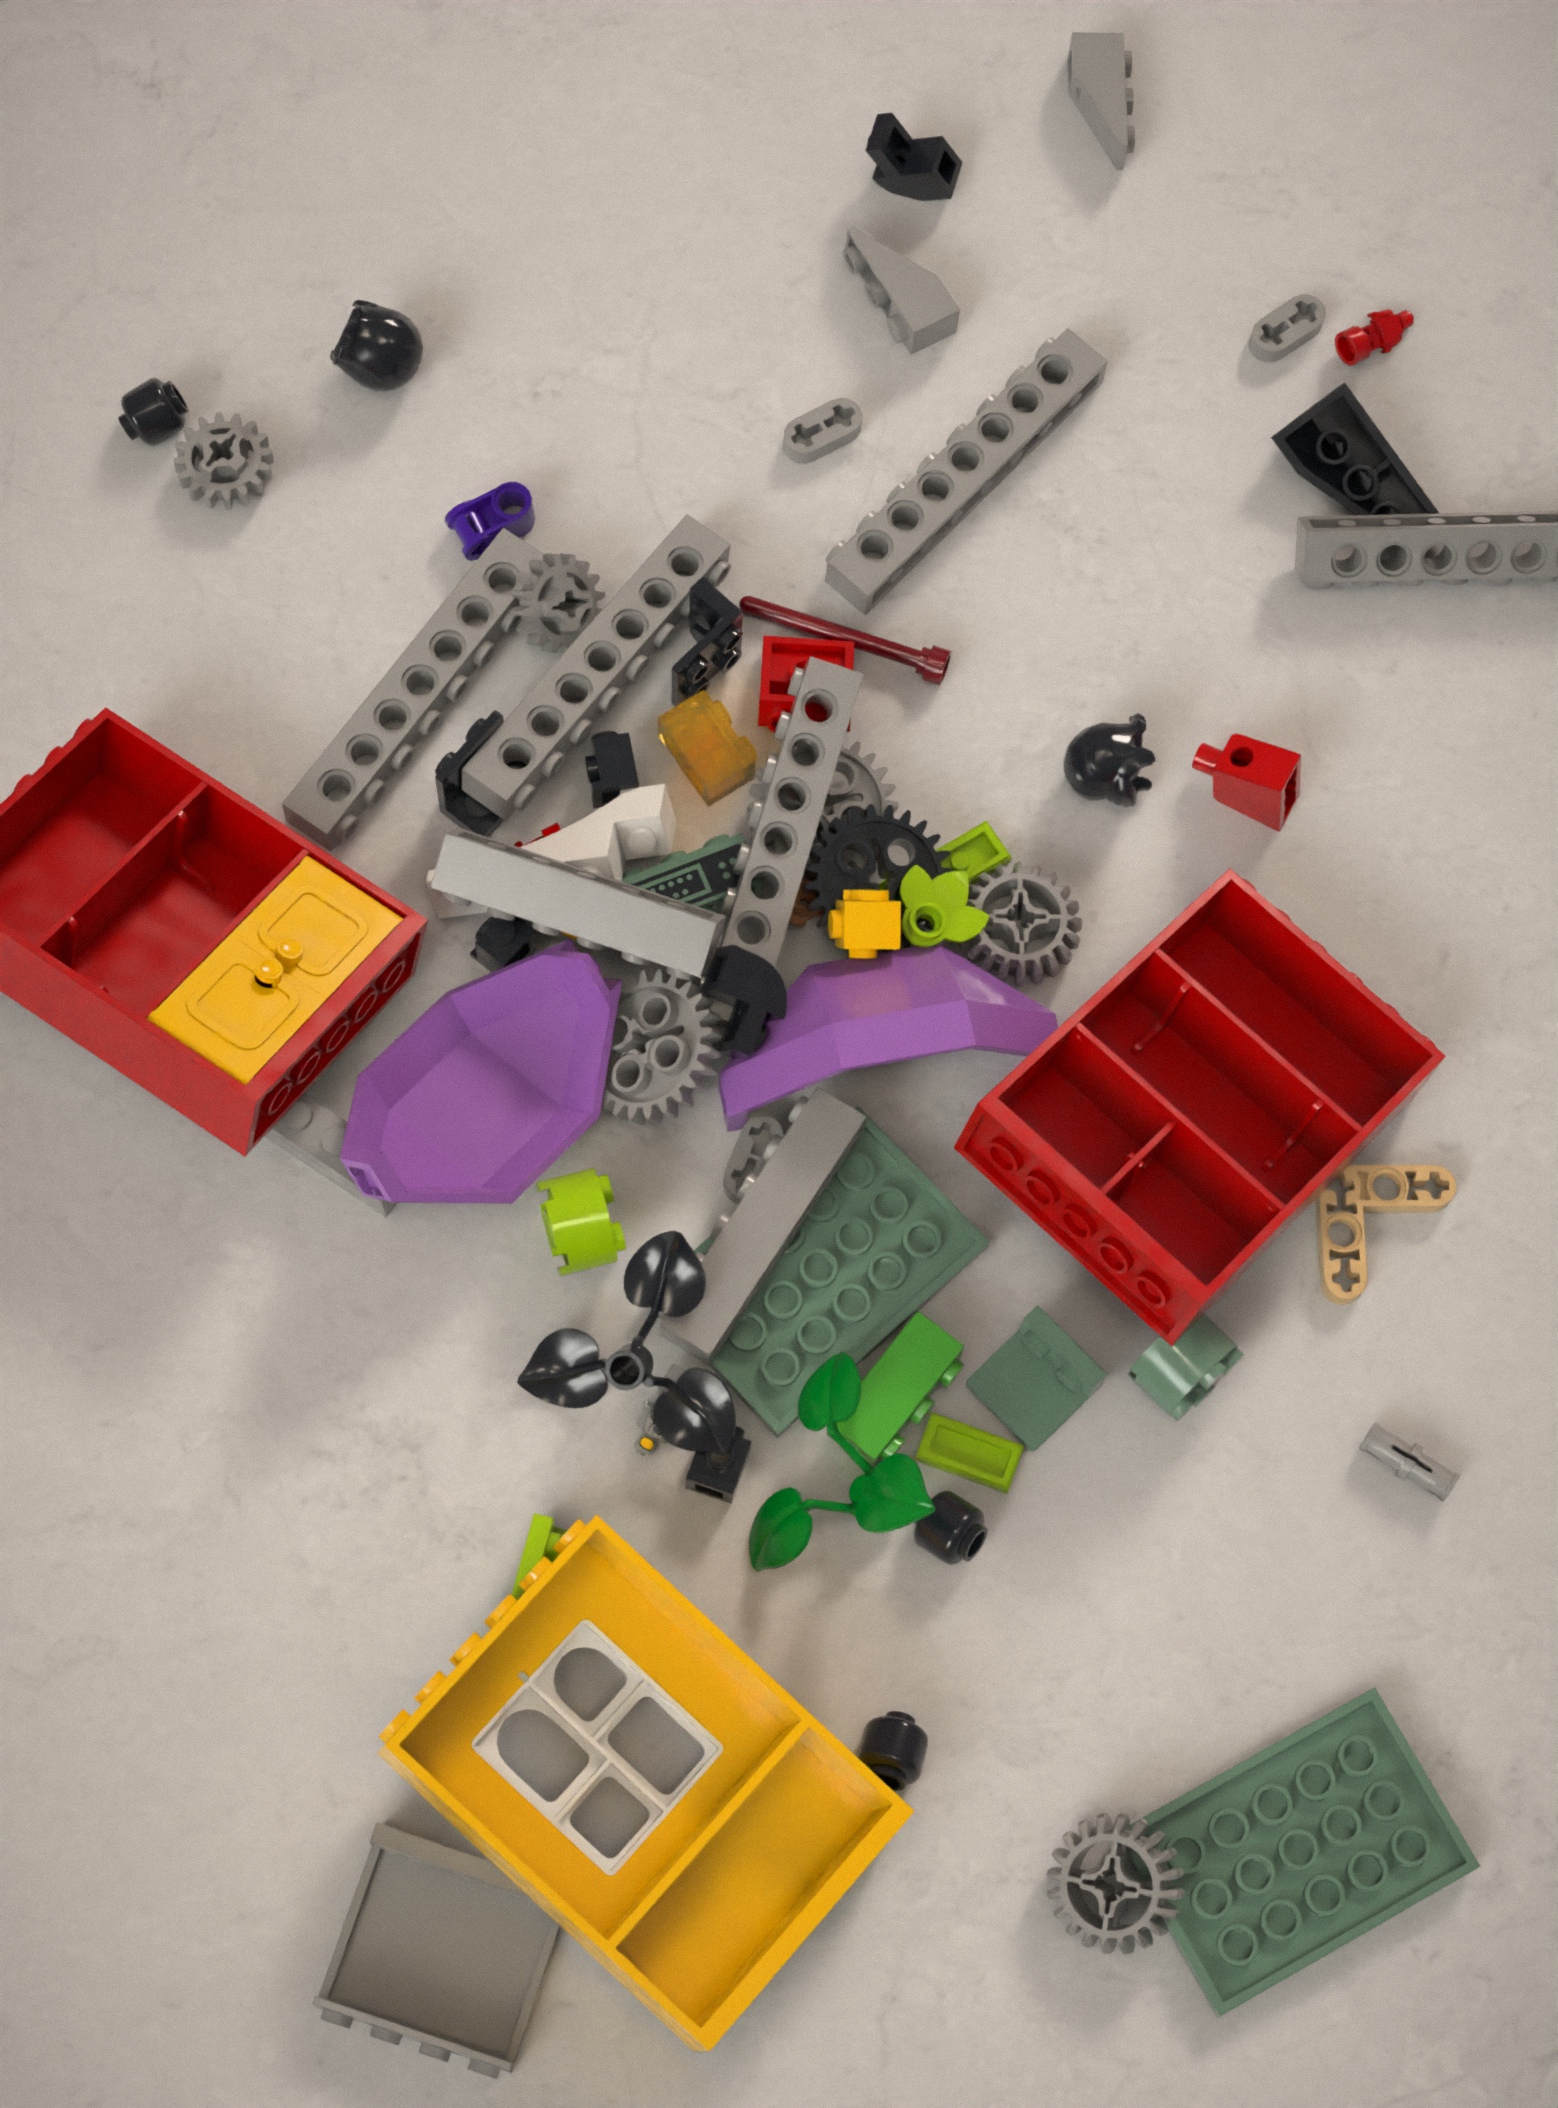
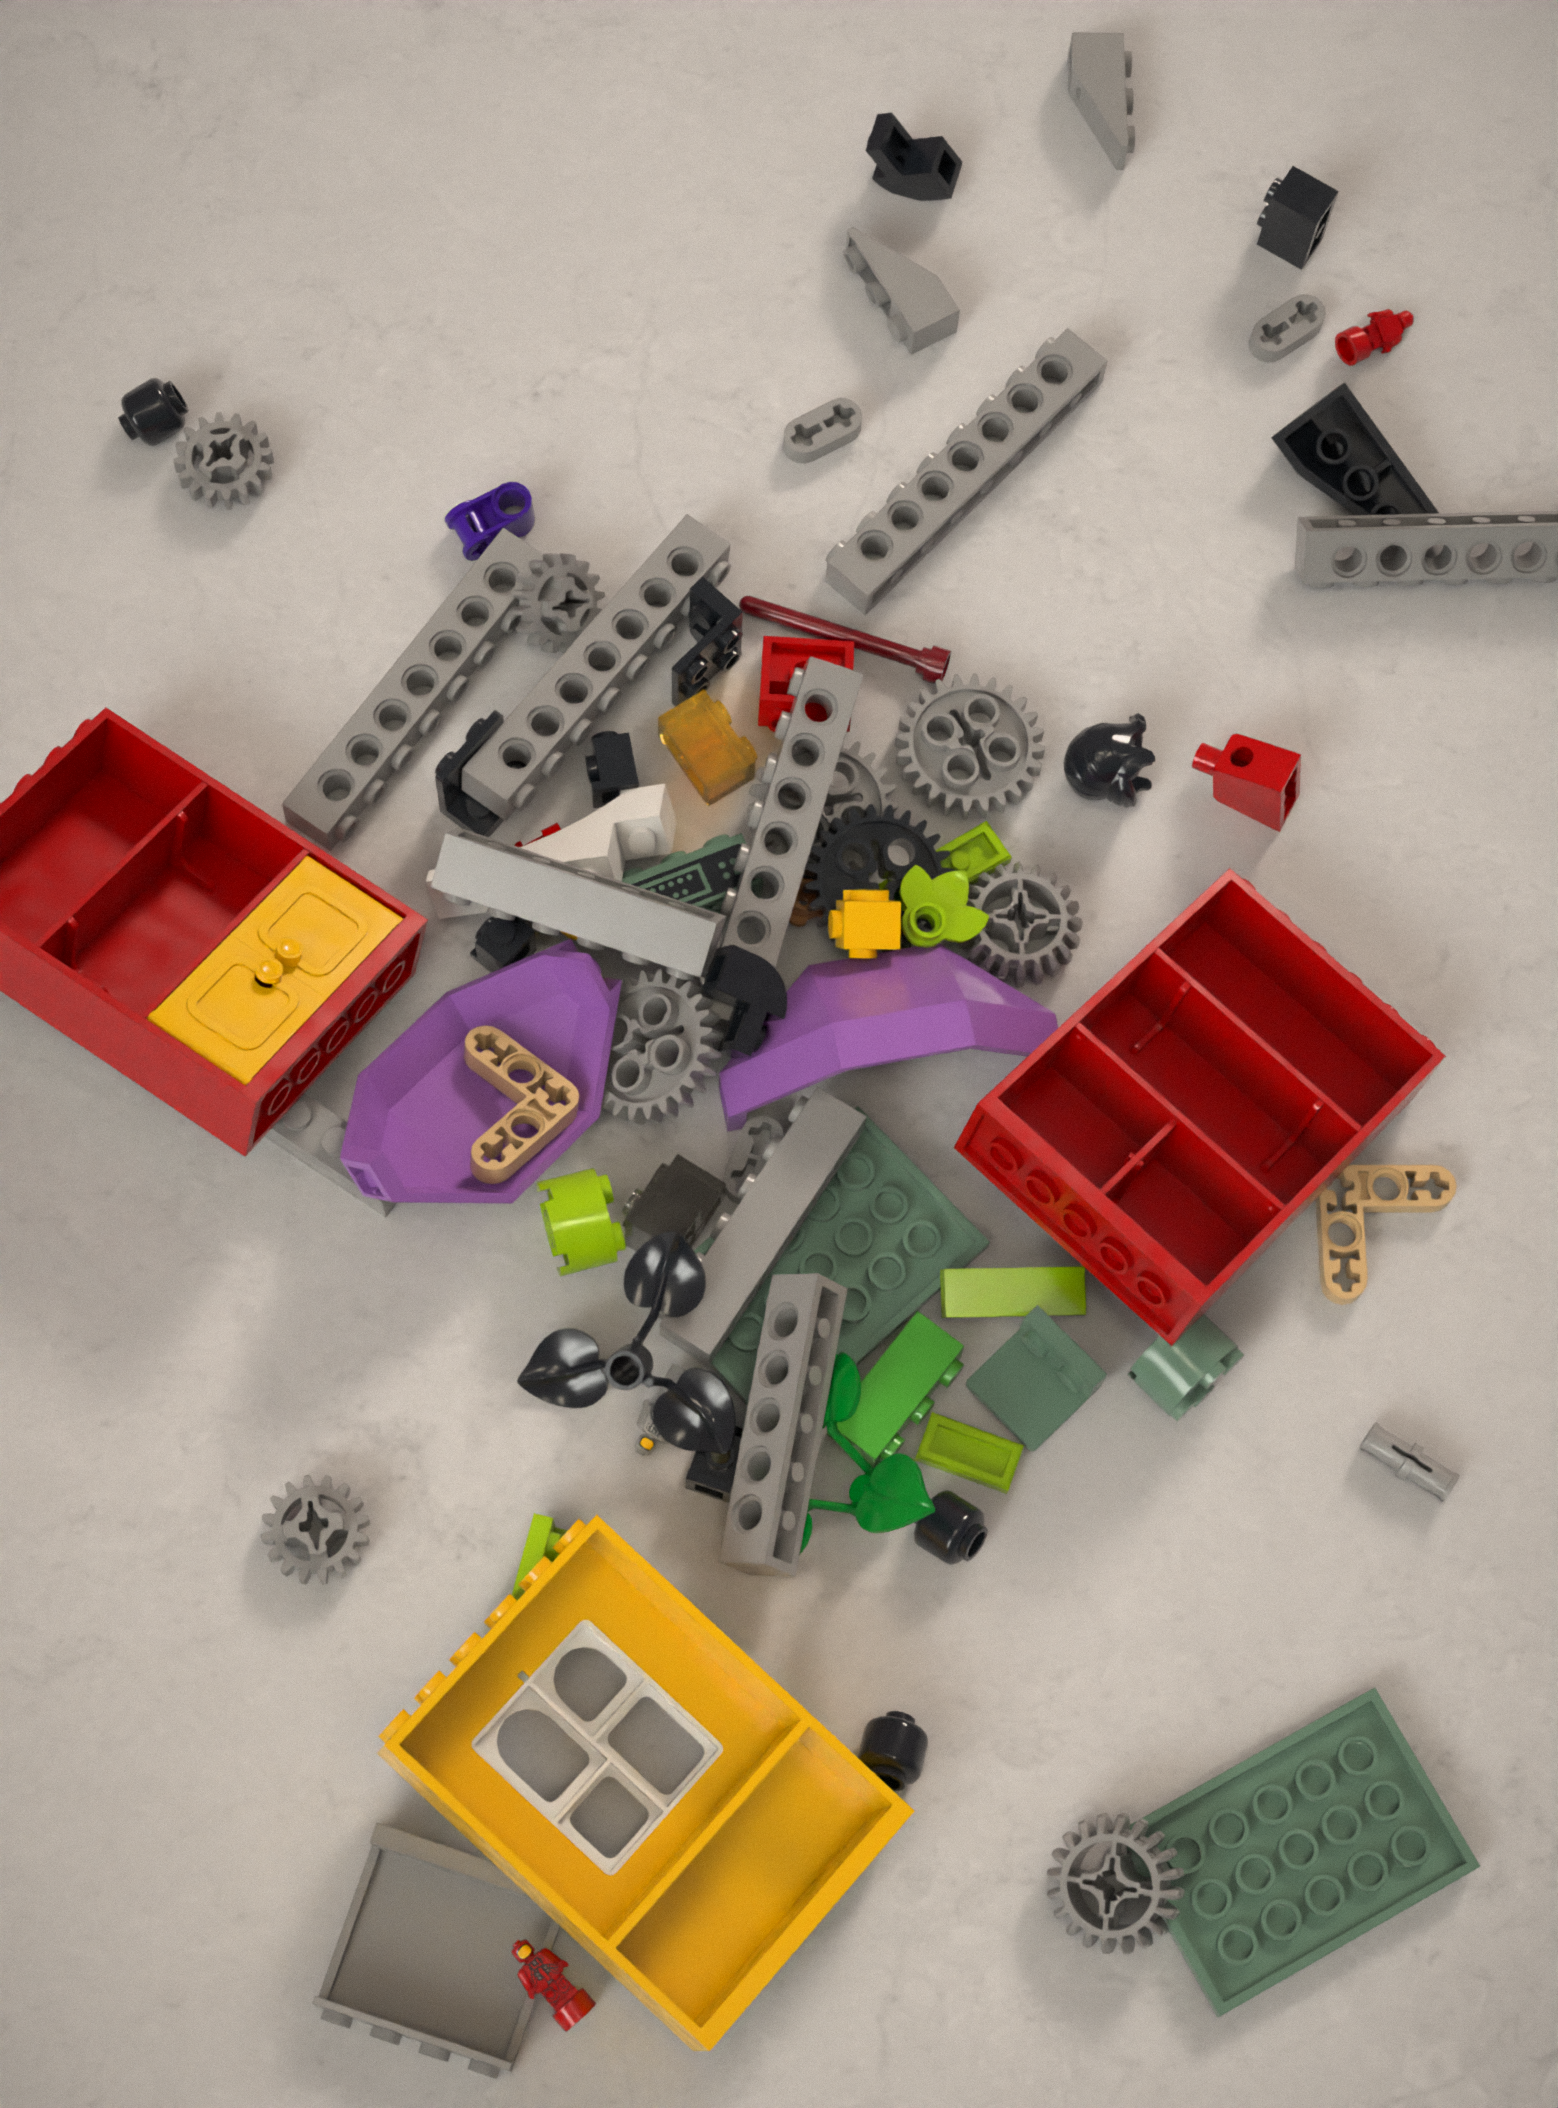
(295, 1533): none -> light grey gear
(378, 347): black hair -> none
(531, 1102): none -> tan beam
(544, 1976): none -> red piece
(675, 1199): none -> clear smoke brick
(783, 1425): none -> light grey brick
(932, 760): none -> light grey gear
(1012, 1291): none -> lime tile
(1295, 216): none -> black brick

